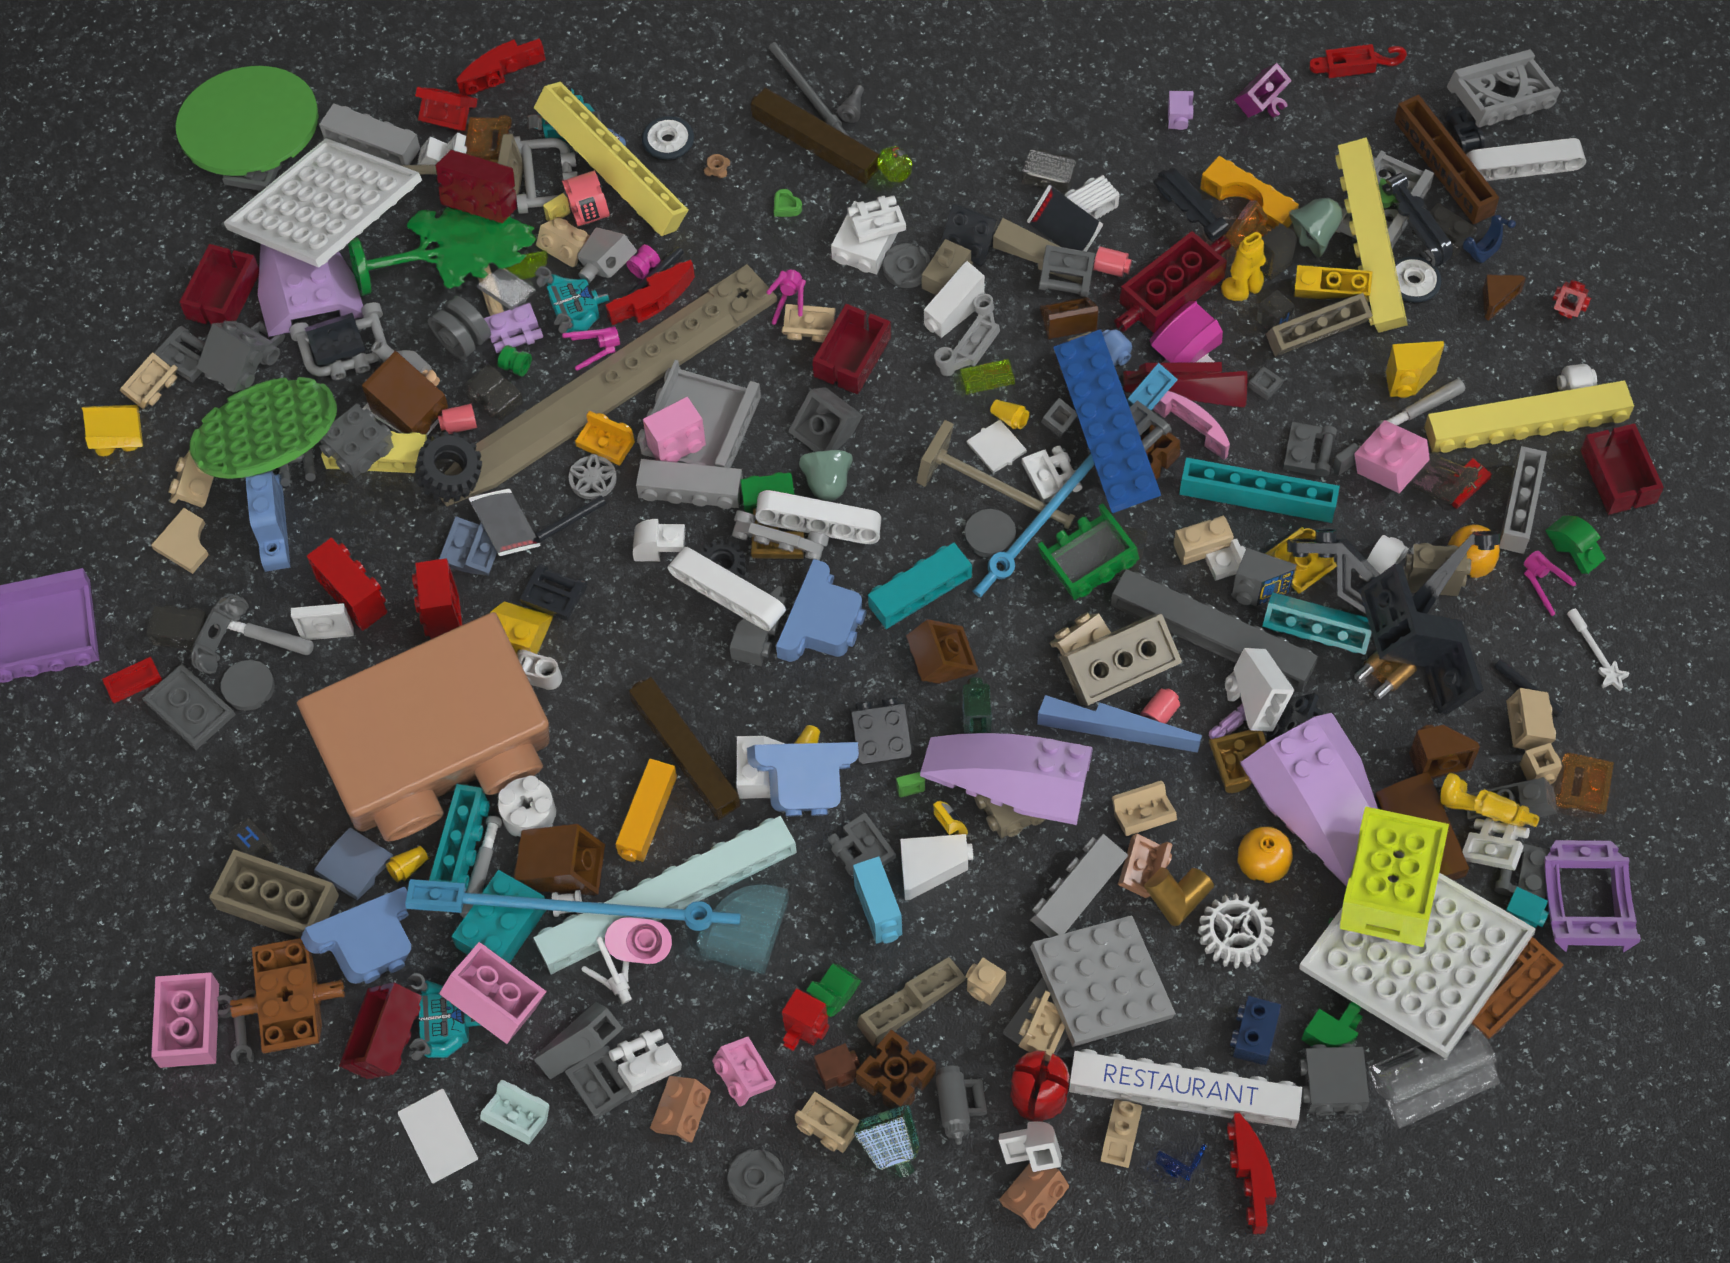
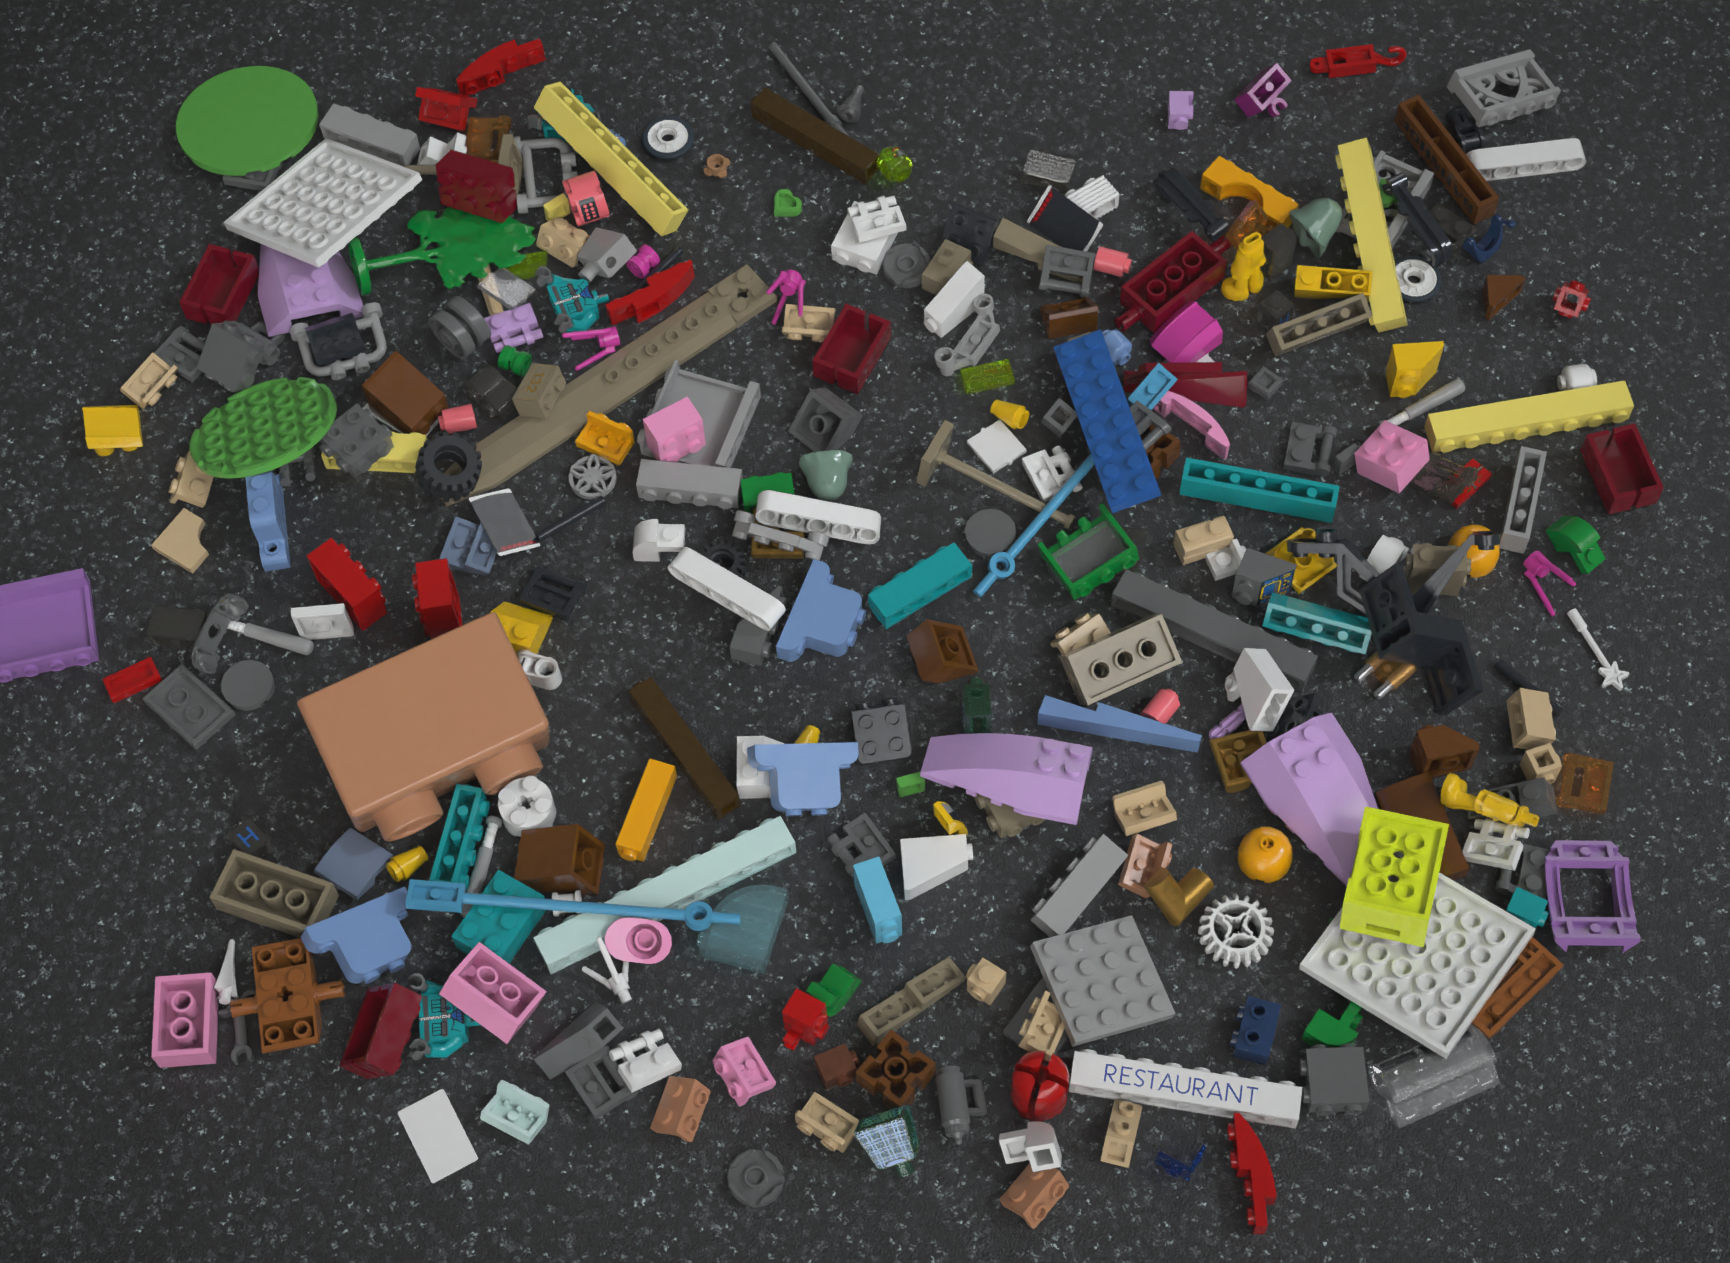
(226, 980): none -> white piece
(383, 351): light grey arm -> none
(539, 391): none -> dark tan brick

